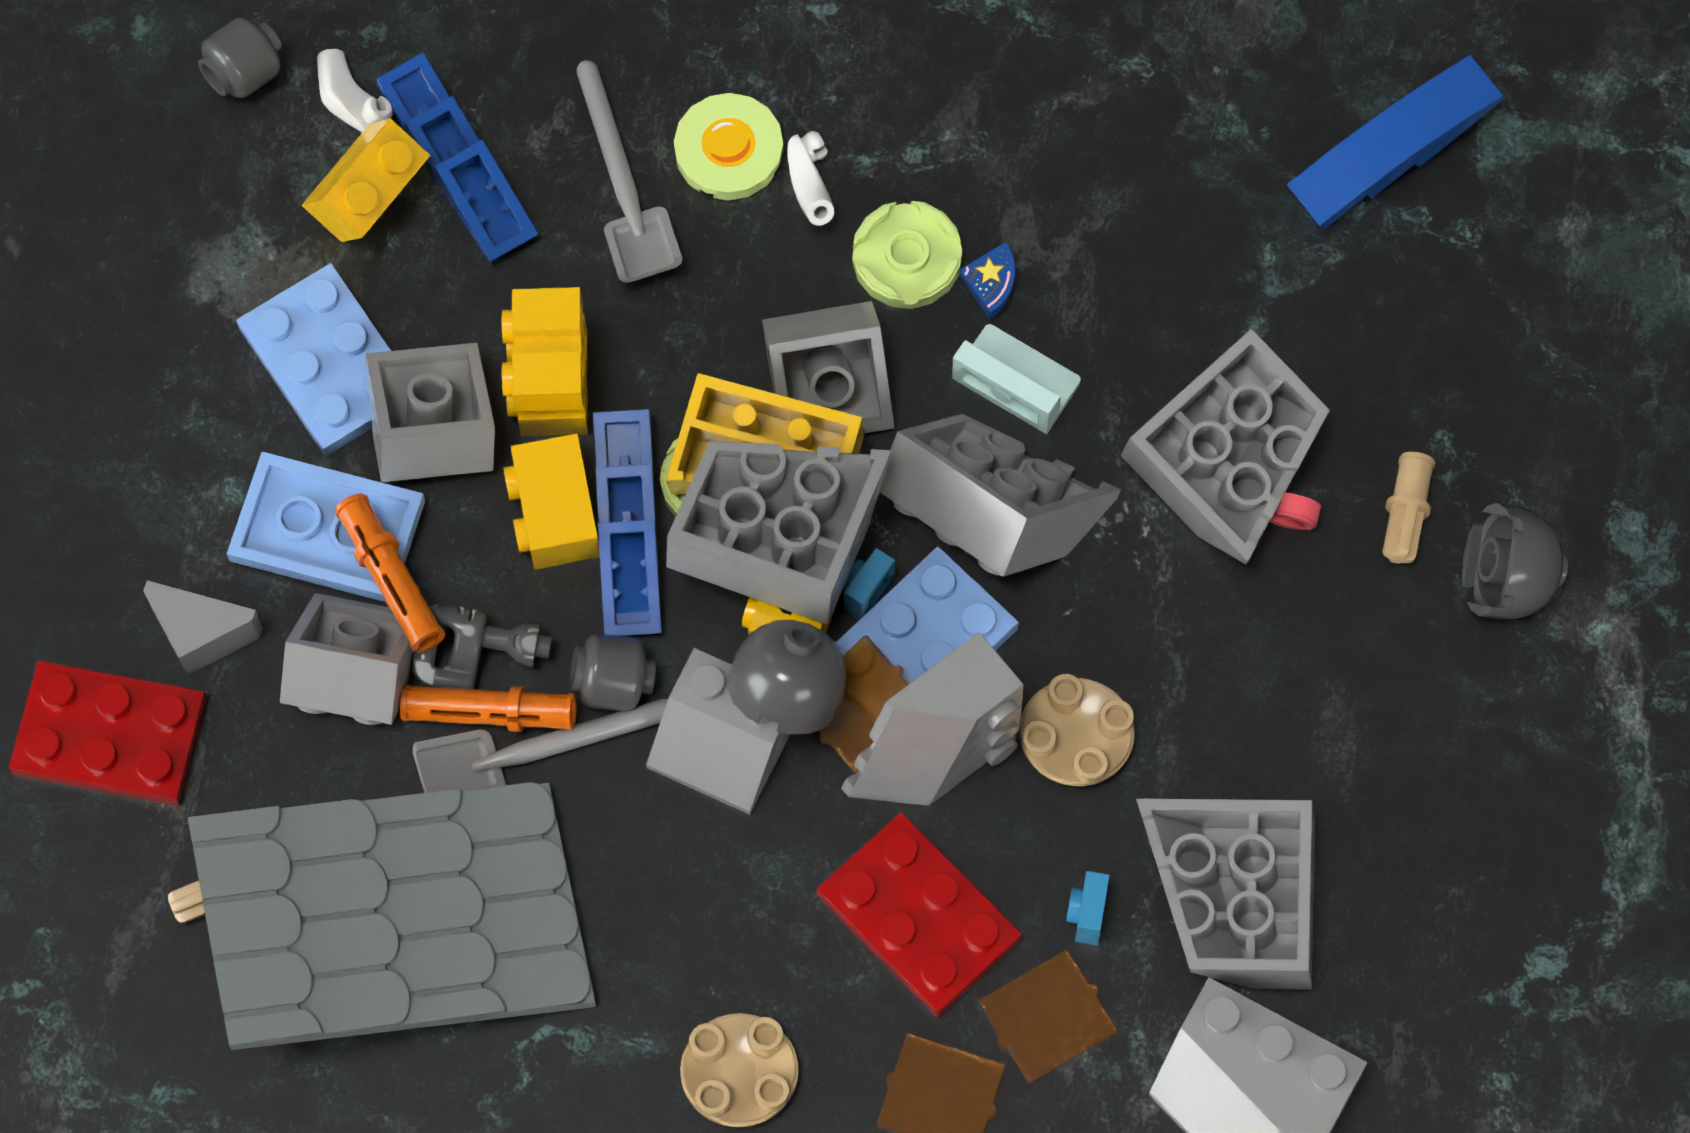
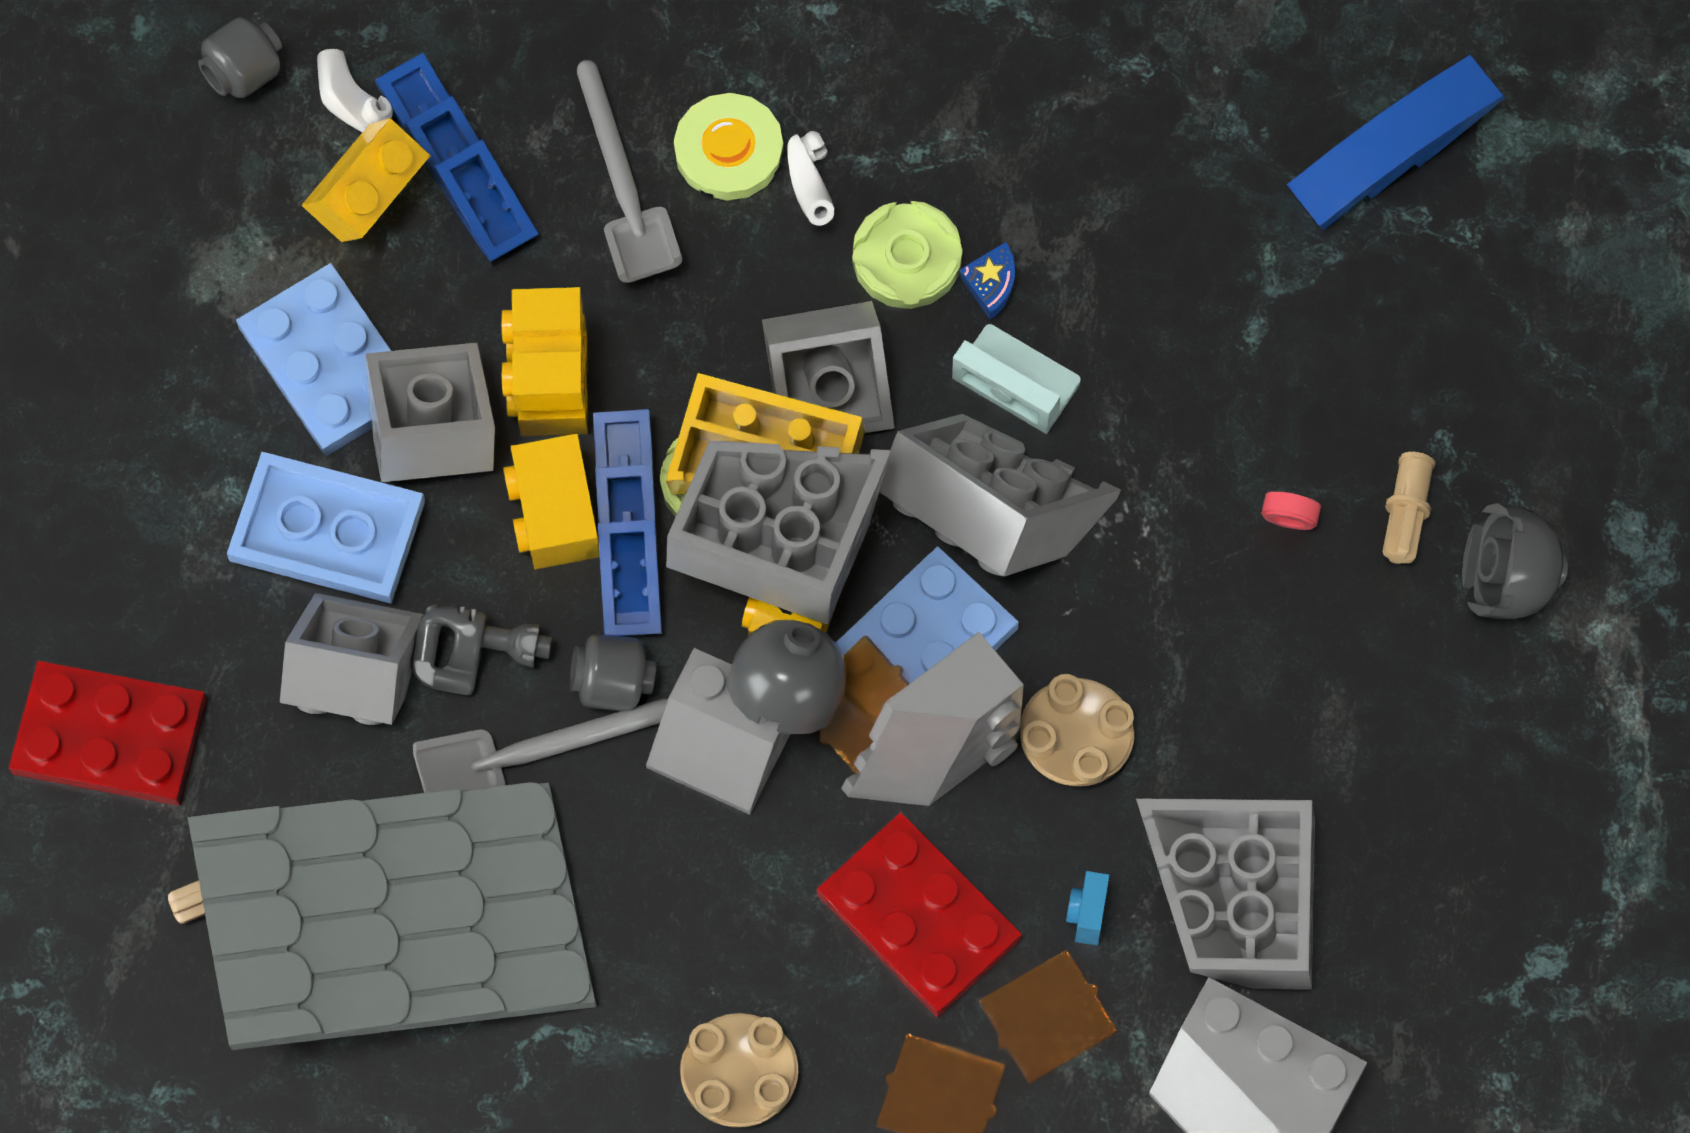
(201, 626): light grey slope -> none
(378, 553): orange pin -> none
(488, 707): orange pin -> none
(868, 583): dark azure plate -> none
(1229, 445): light grey wedge -> none

